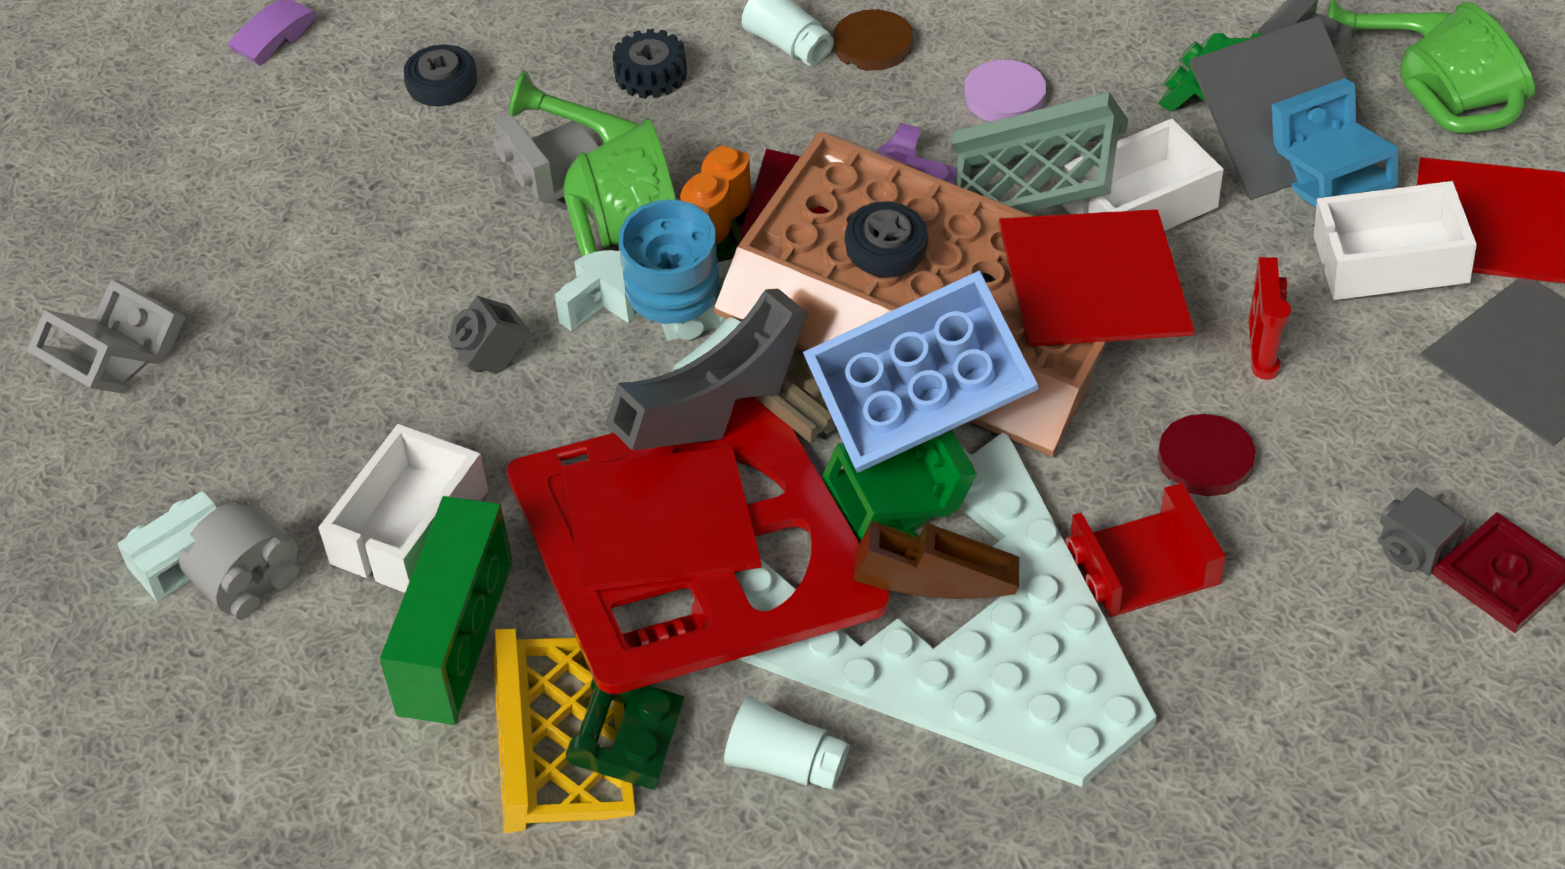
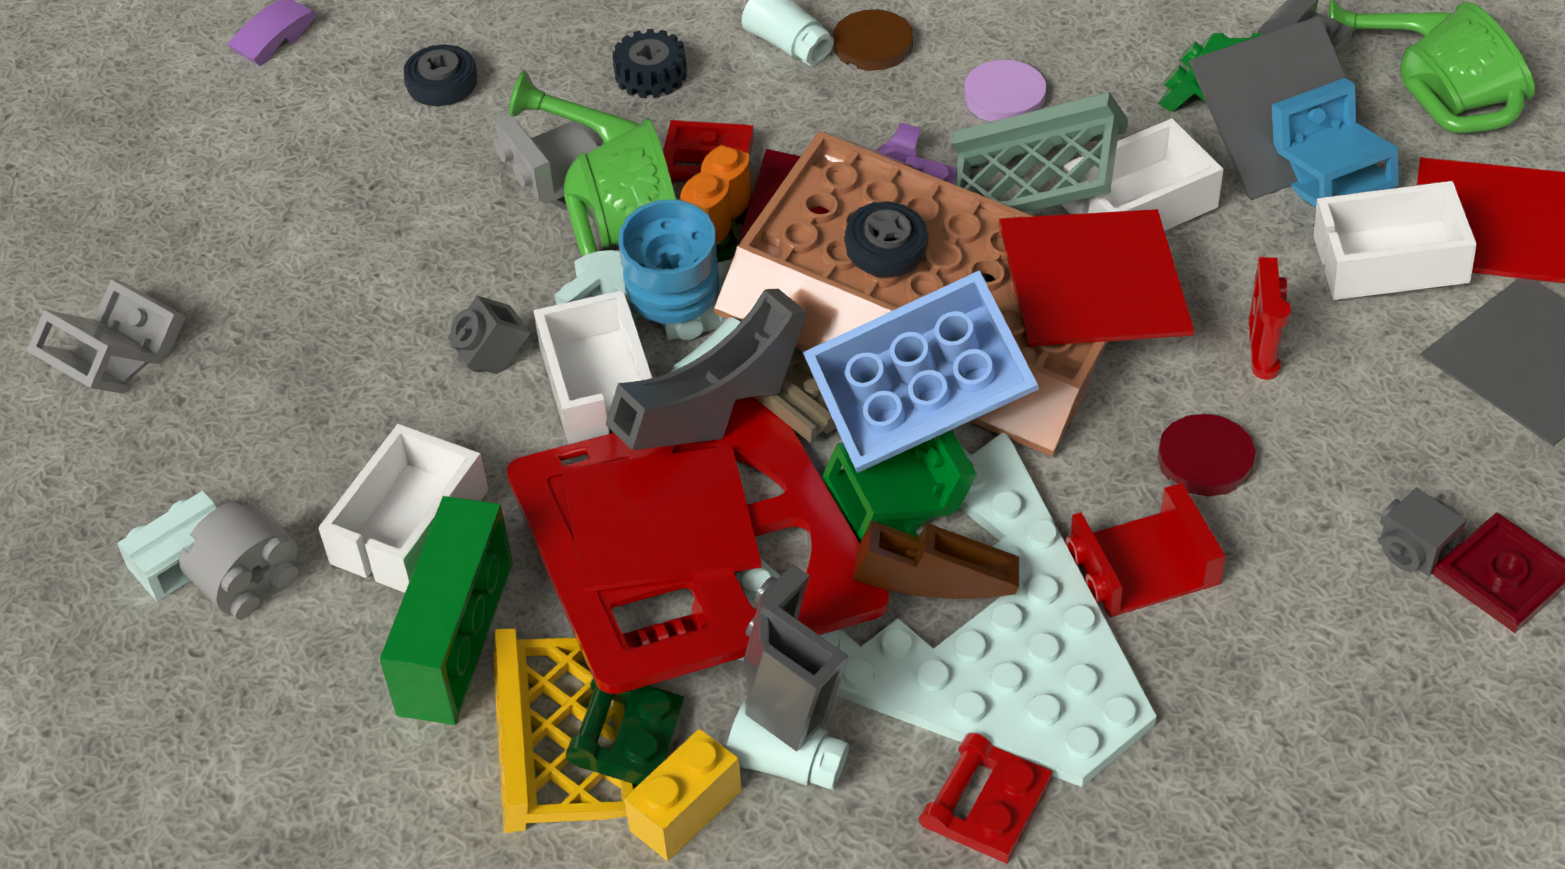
(586, 354): none -> white piece
(683, 794): none -> yellow piece
(695, 140): none -> red plate
(788, 665): none -> dark grey piece
(1002, 806): none -> red plate

